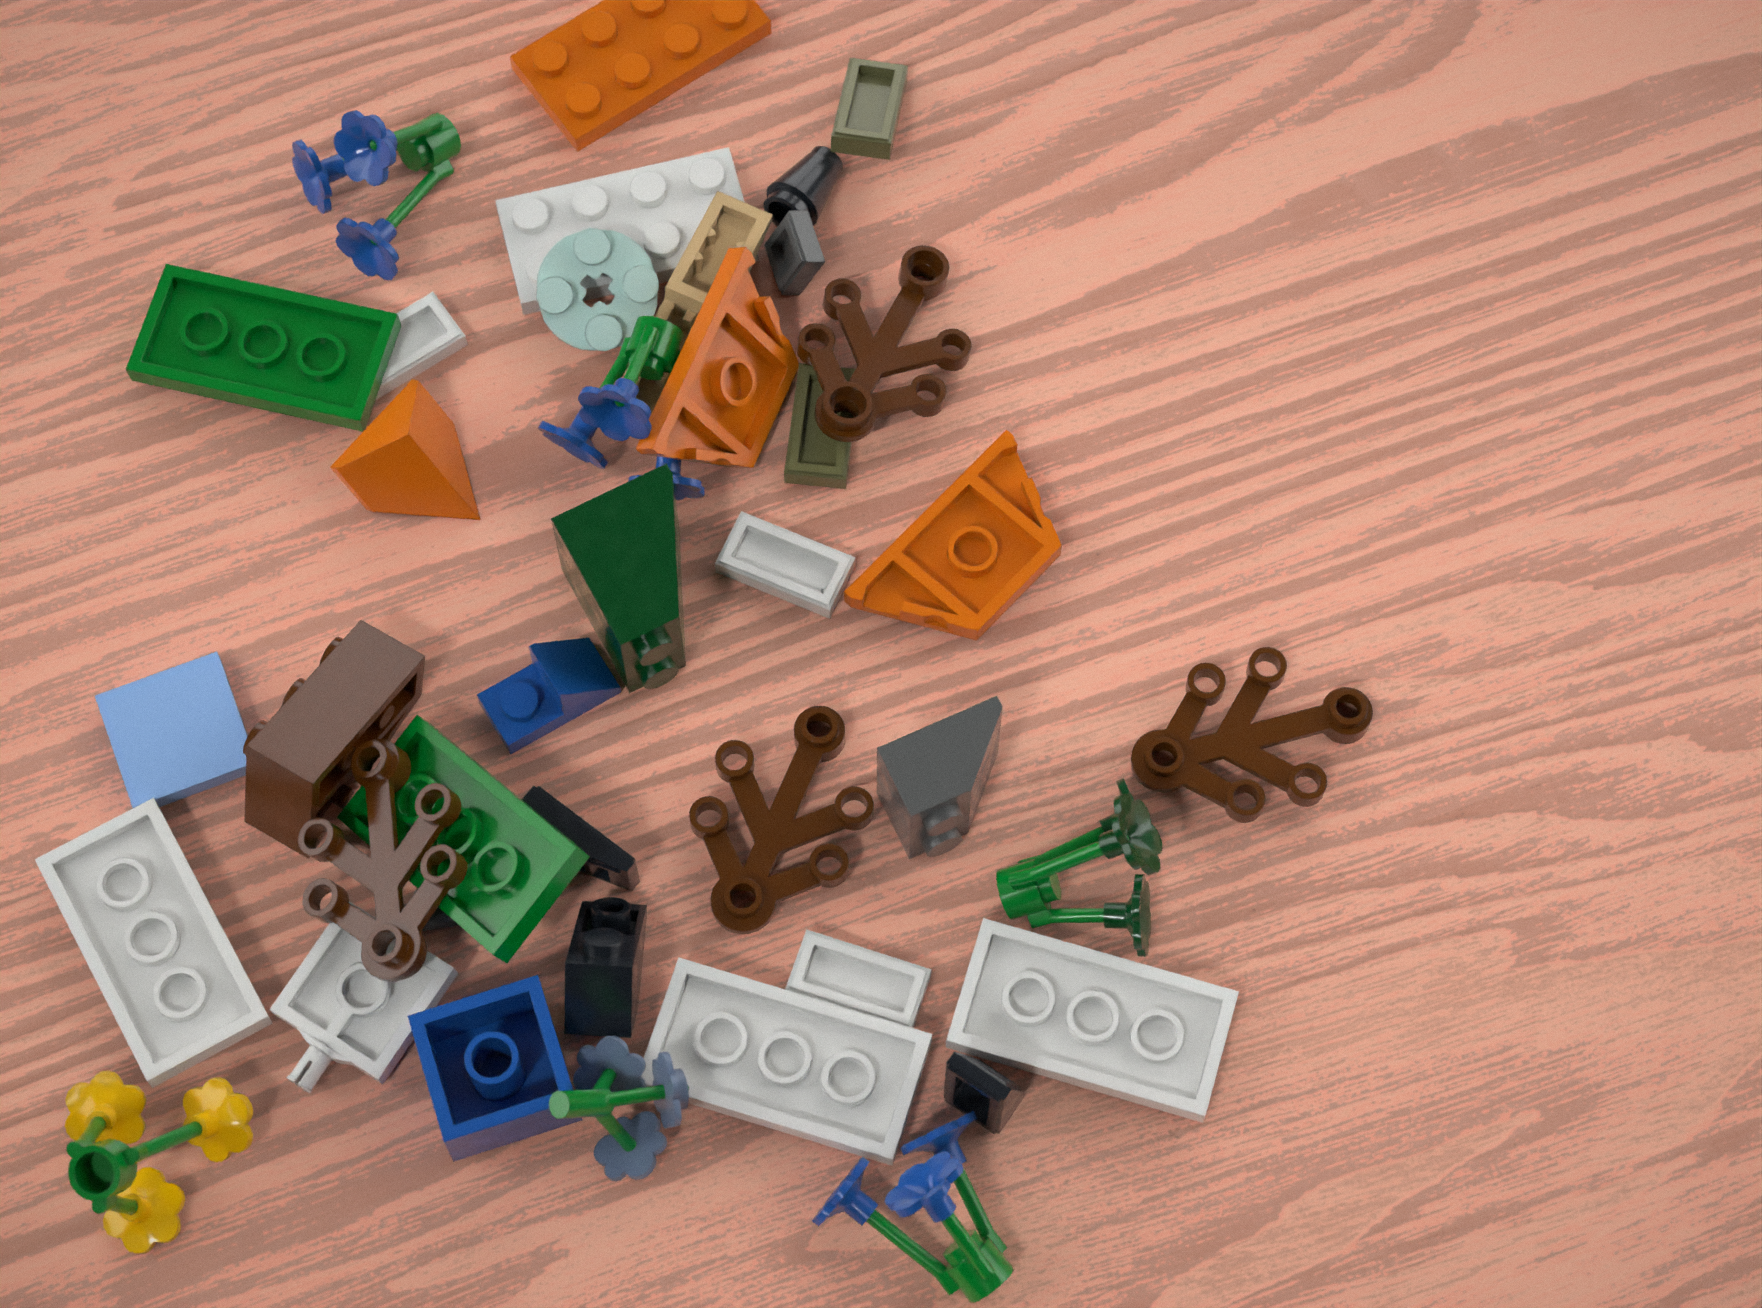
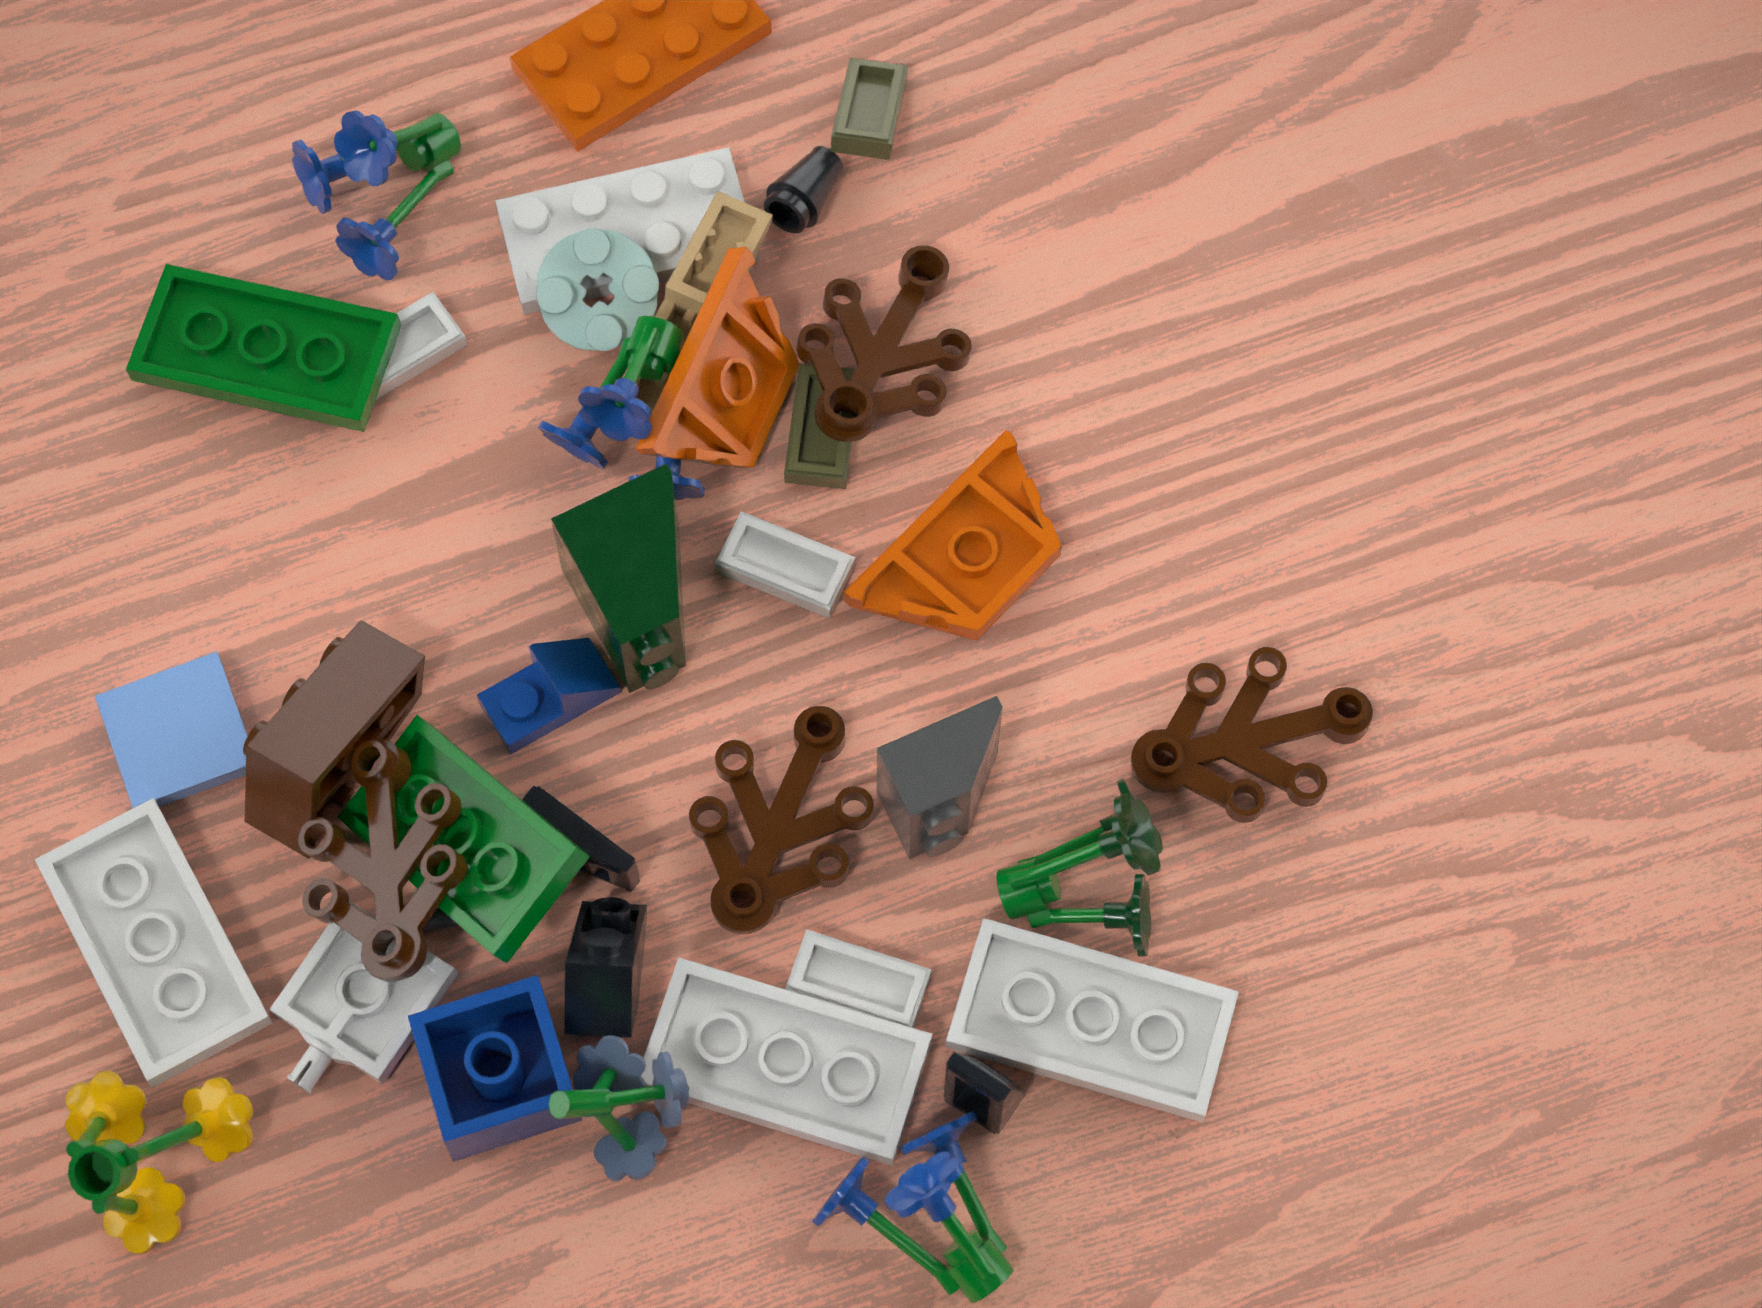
(409, 461): orange slope -> none
(794, 253): dark grey tile -> none

